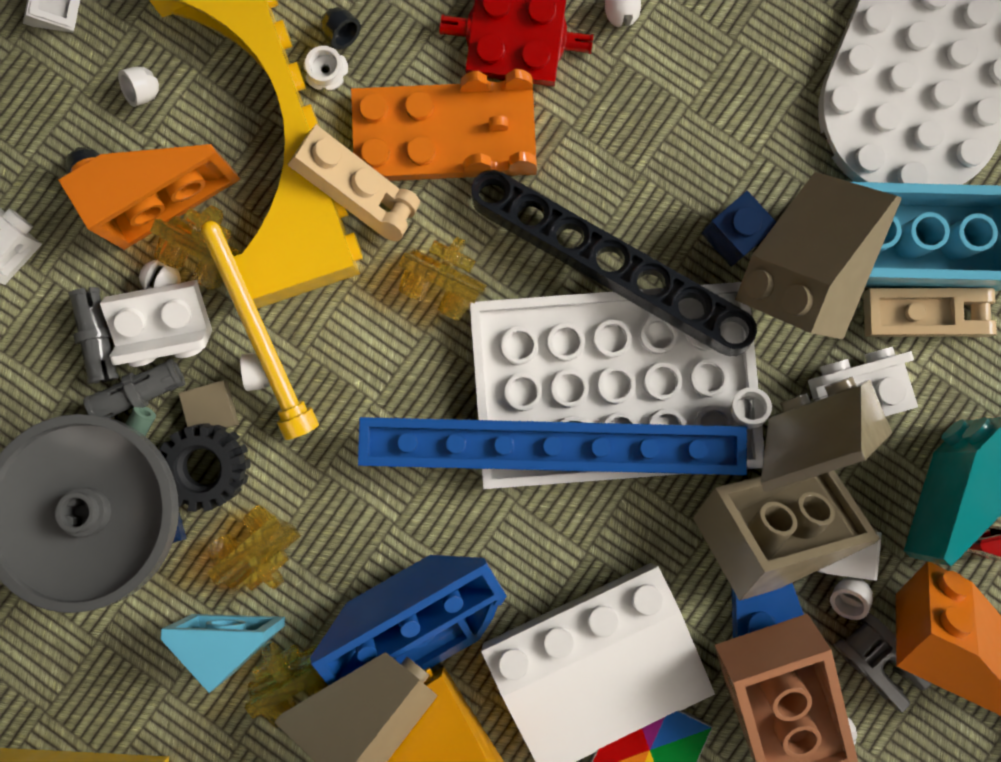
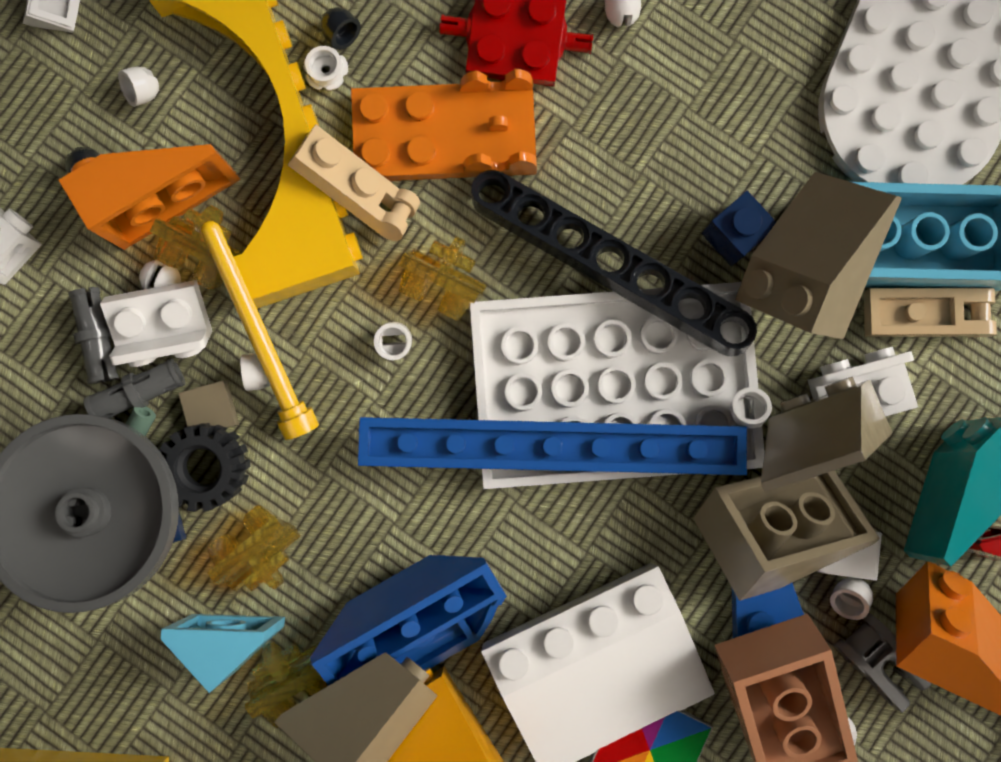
(393, 350): none -> white hinge

